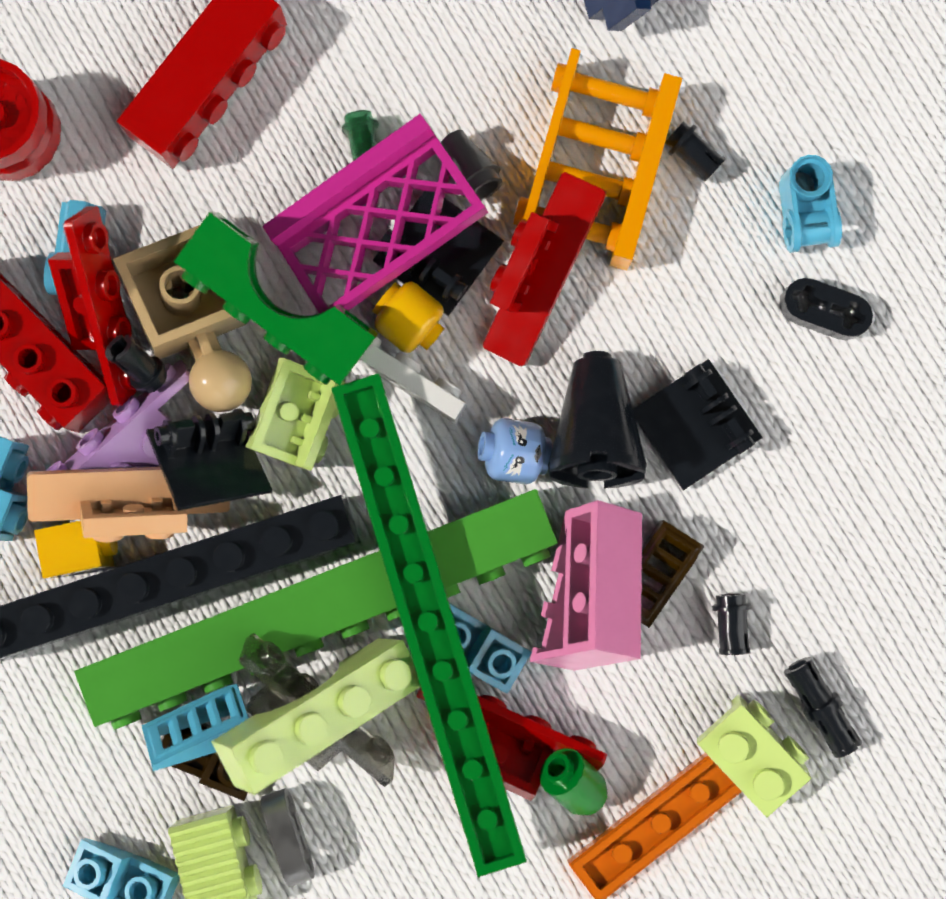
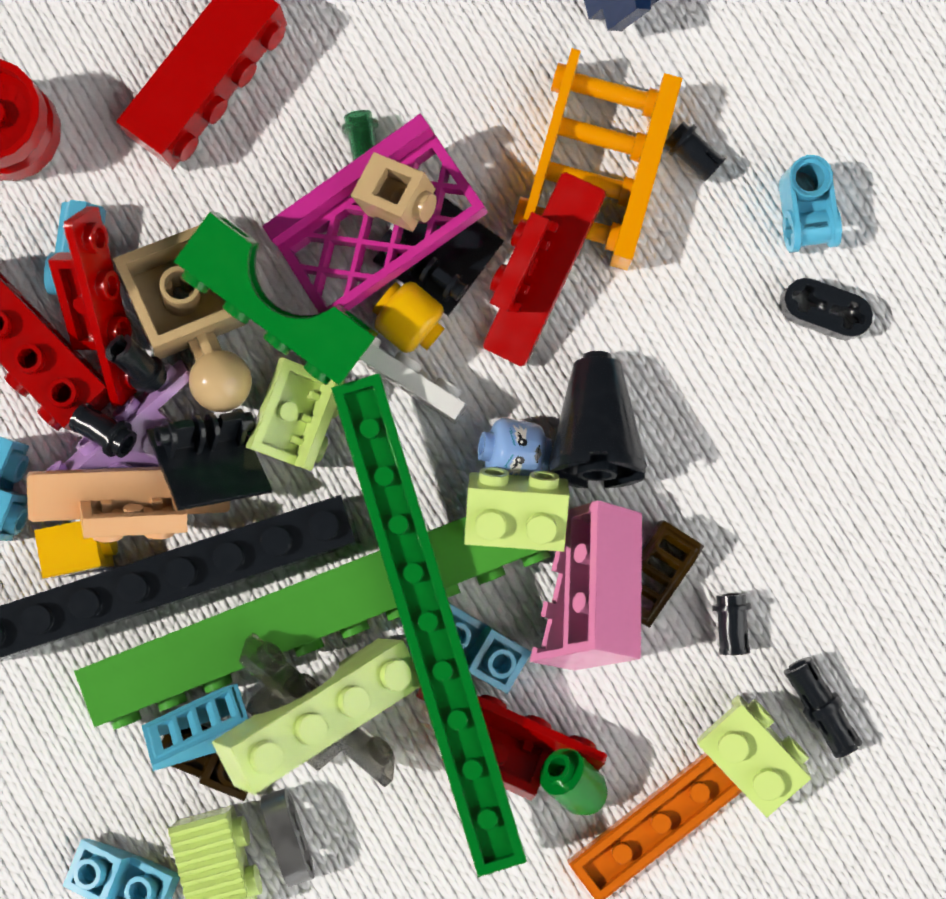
(113, 436): none -> black pin
(389, 181): none -> tan brick
(473, 163): dark grey cone -> none
(517, 510): none -> yellowish green bracket
(696, 424): black hinge -> none

